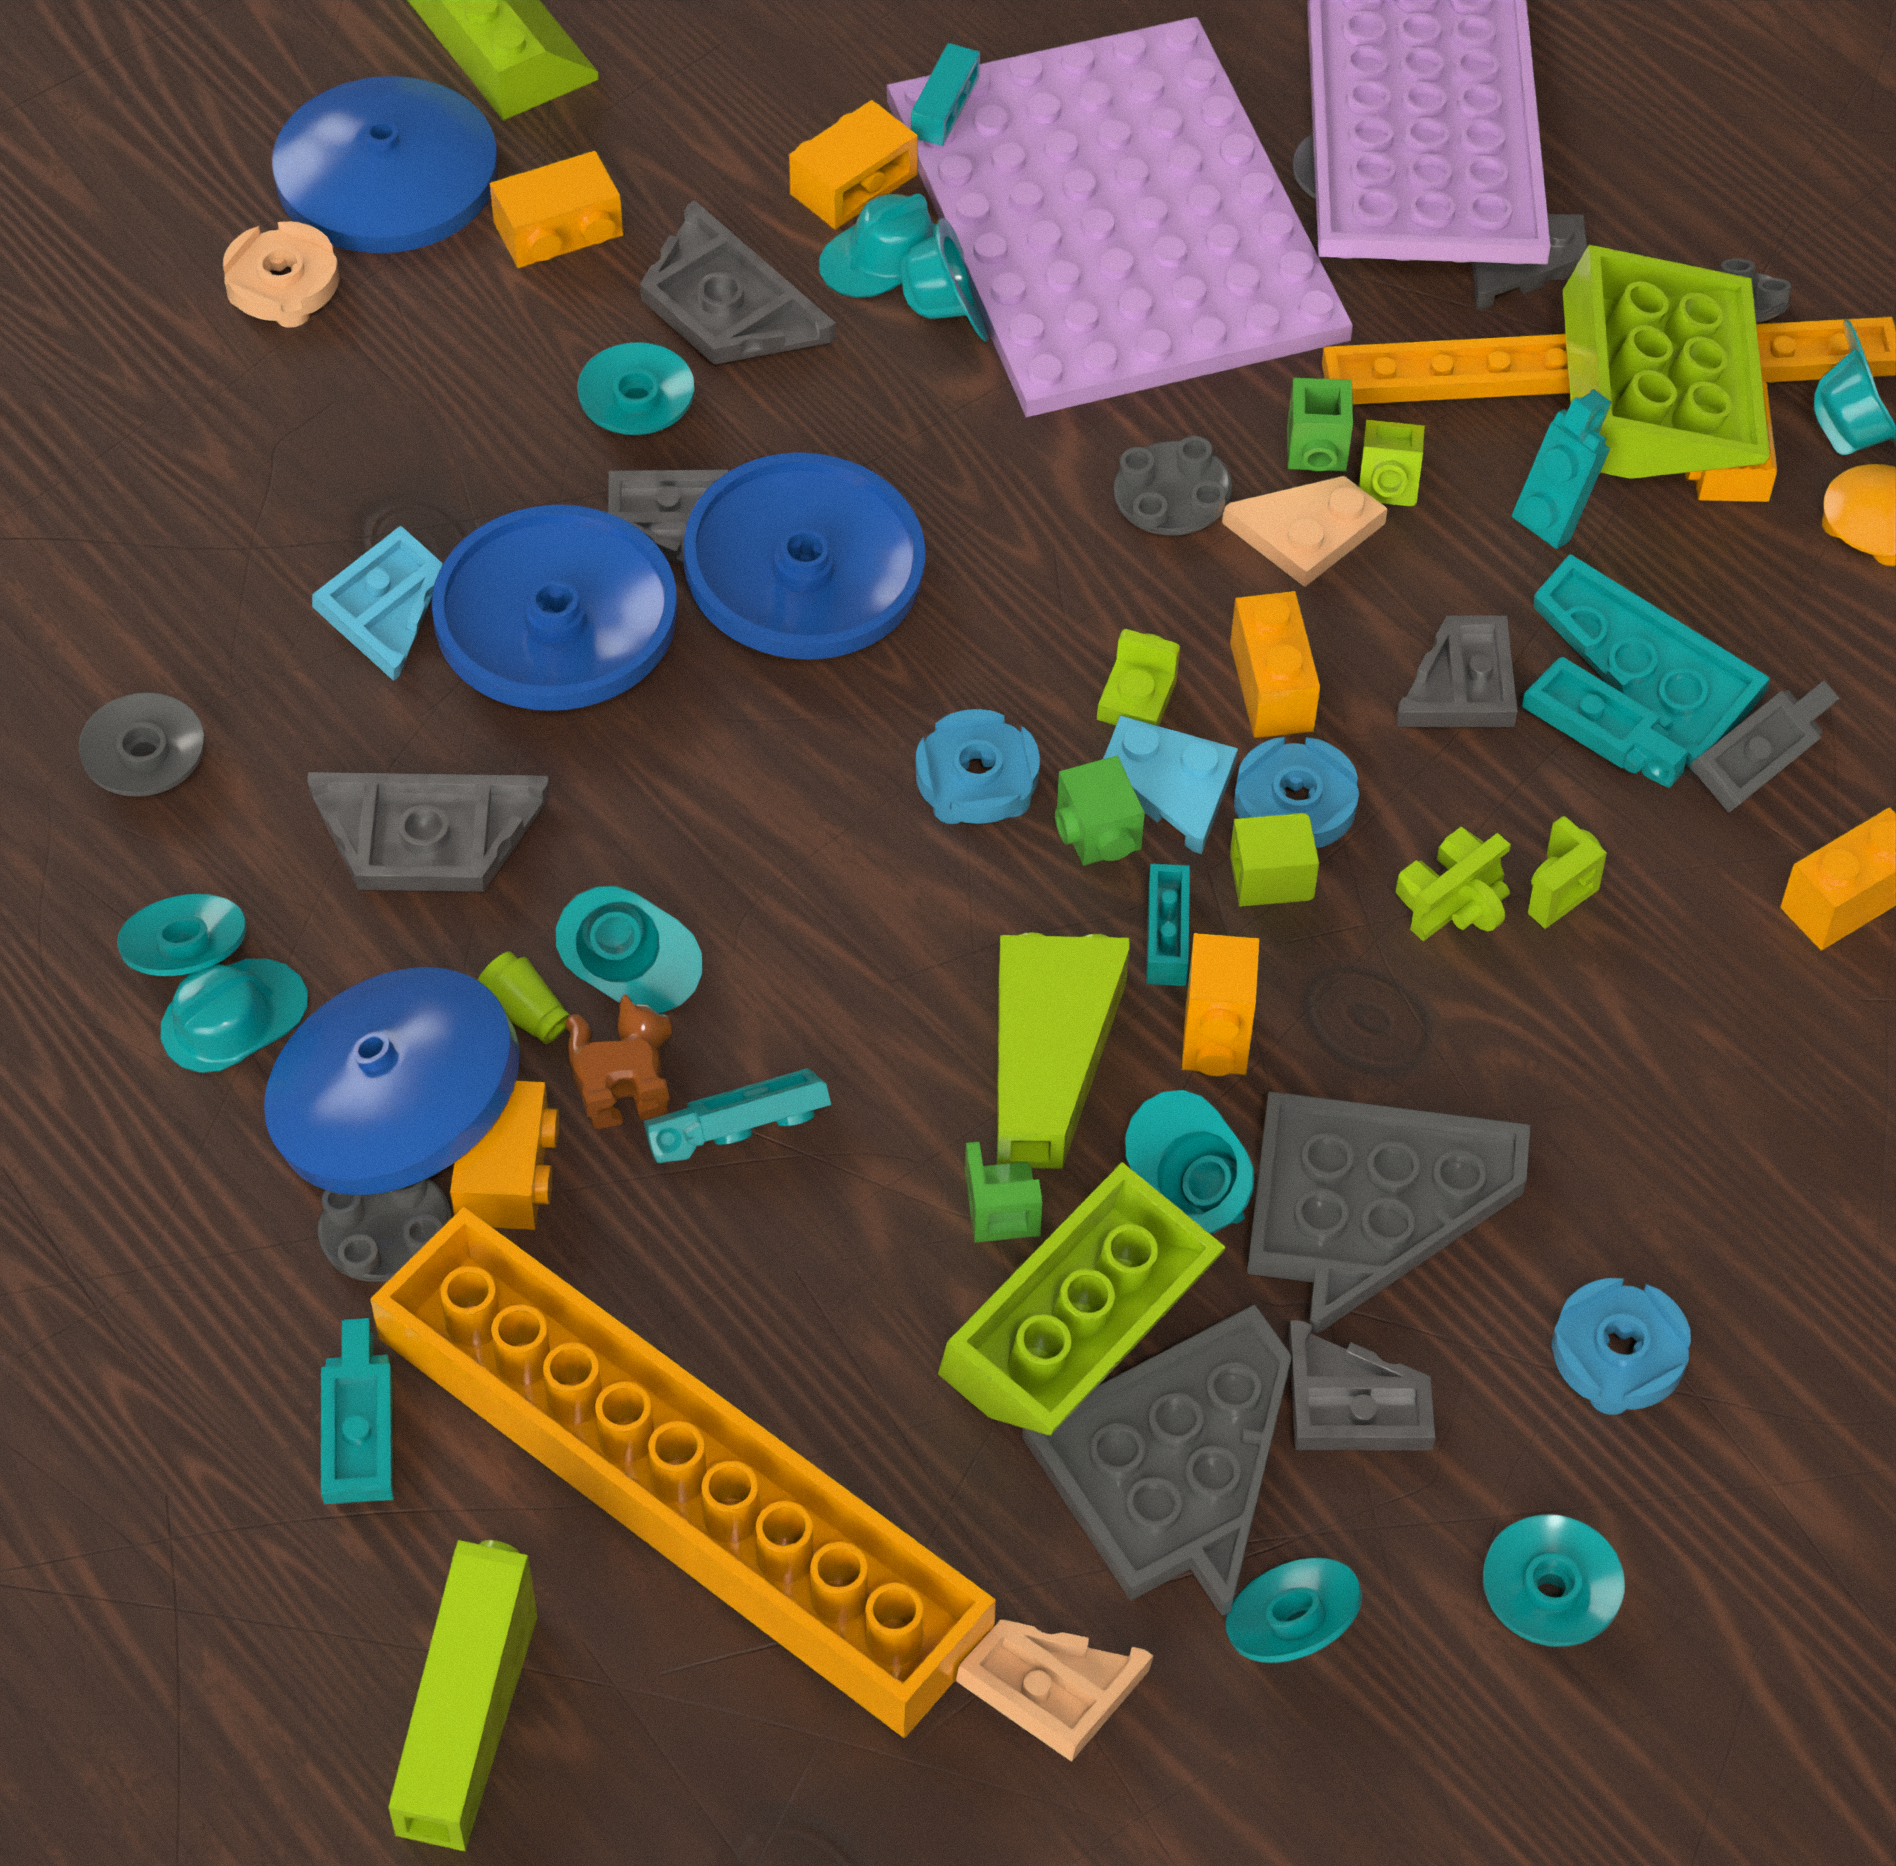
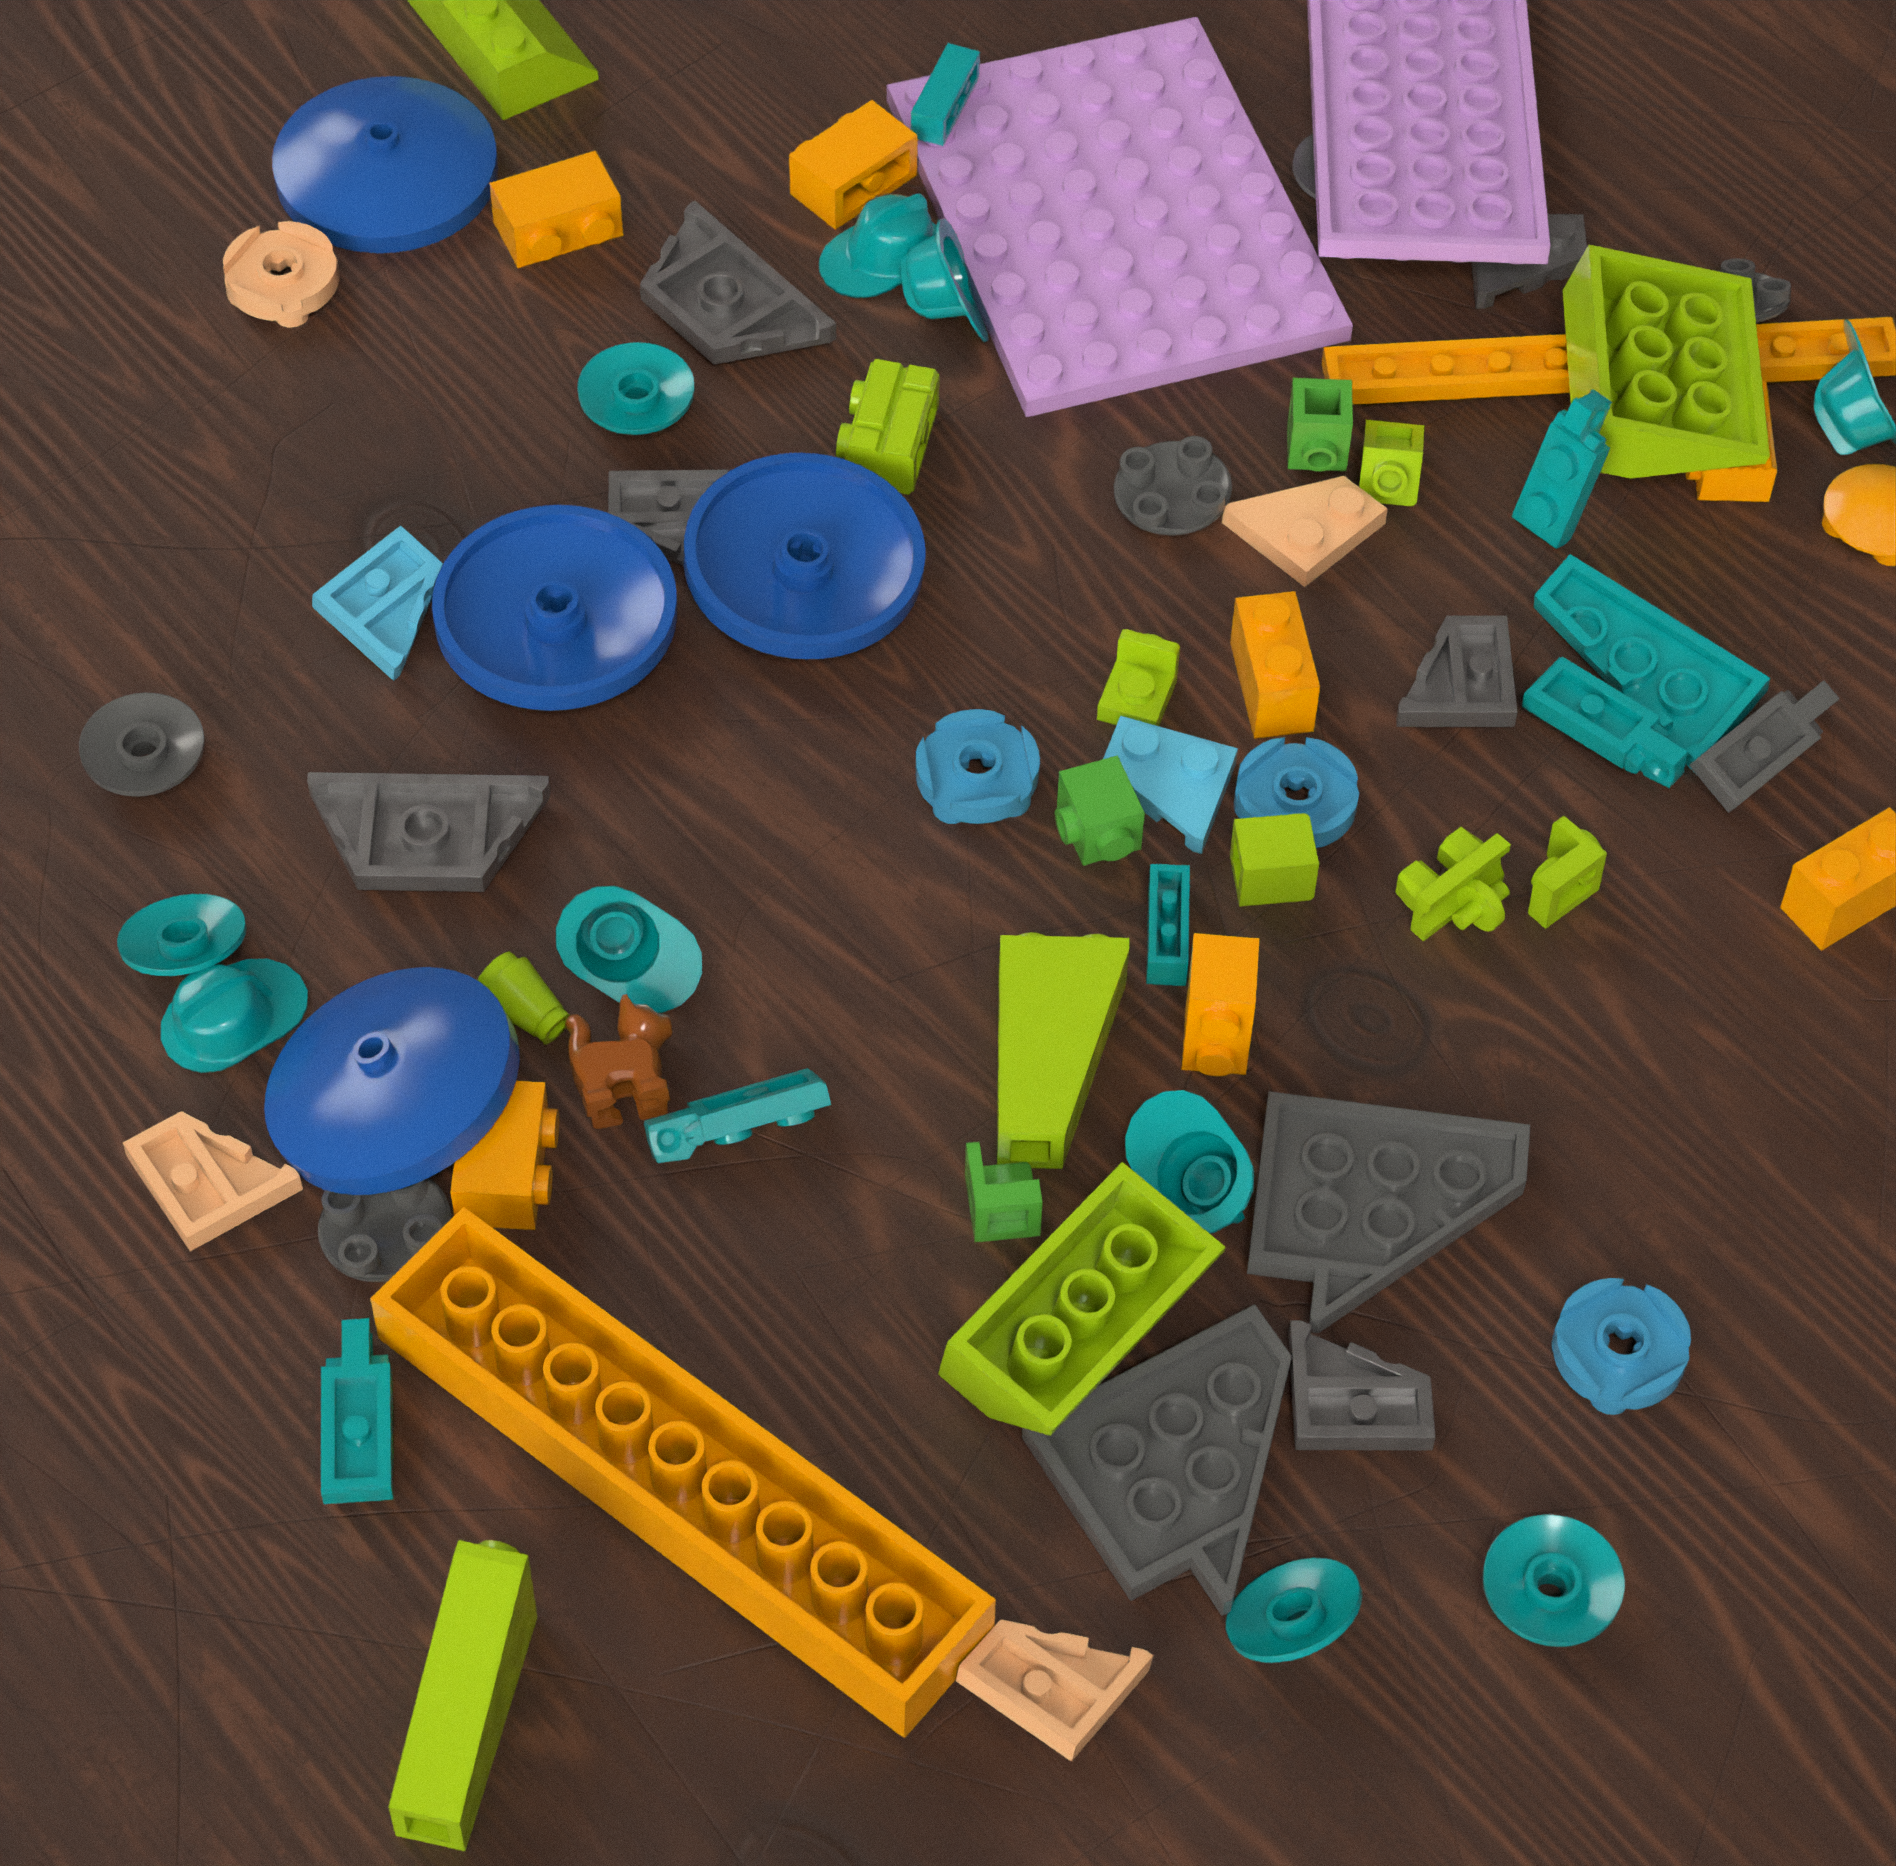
(206, 1178): none -> light nougat wing
(891, 421): none -> lime brick

